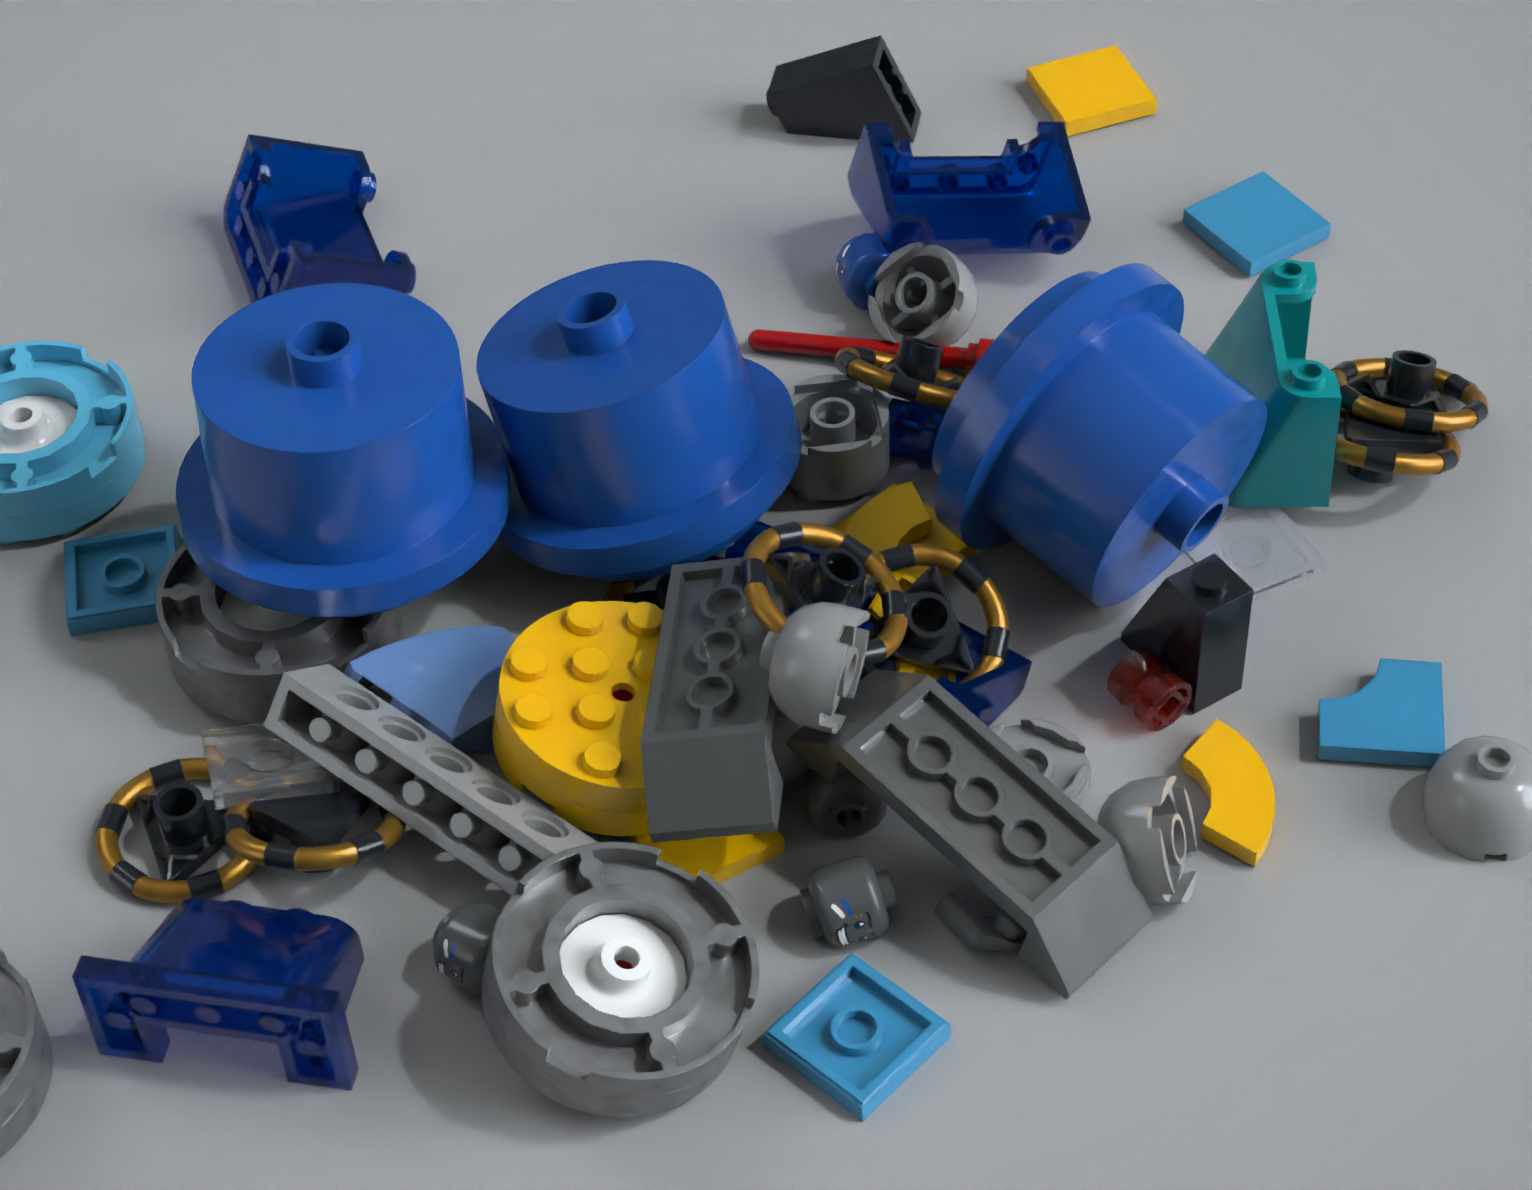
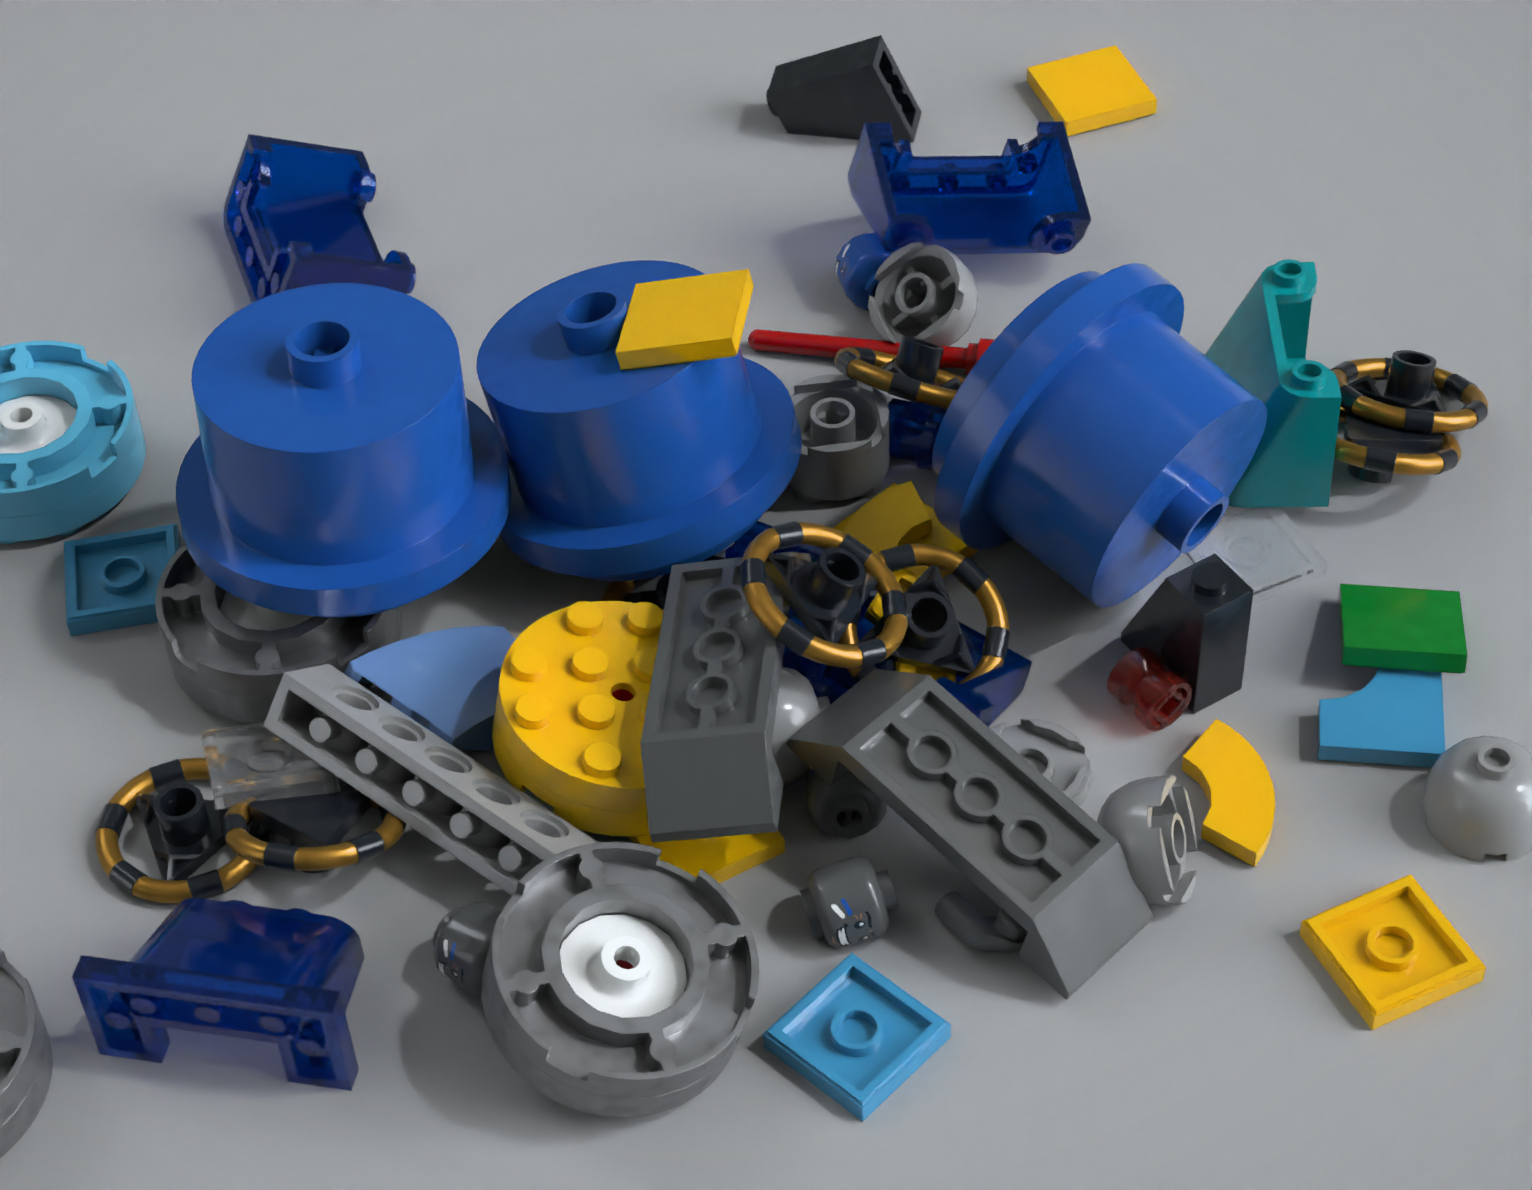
(685, 320): none -> yellow tile
(816, 663): light grey cylinder -> none
(1256, 223): dark azure tile -> none
(1392, 951): none -> yellow tile
(1401, 628): none -> green tile

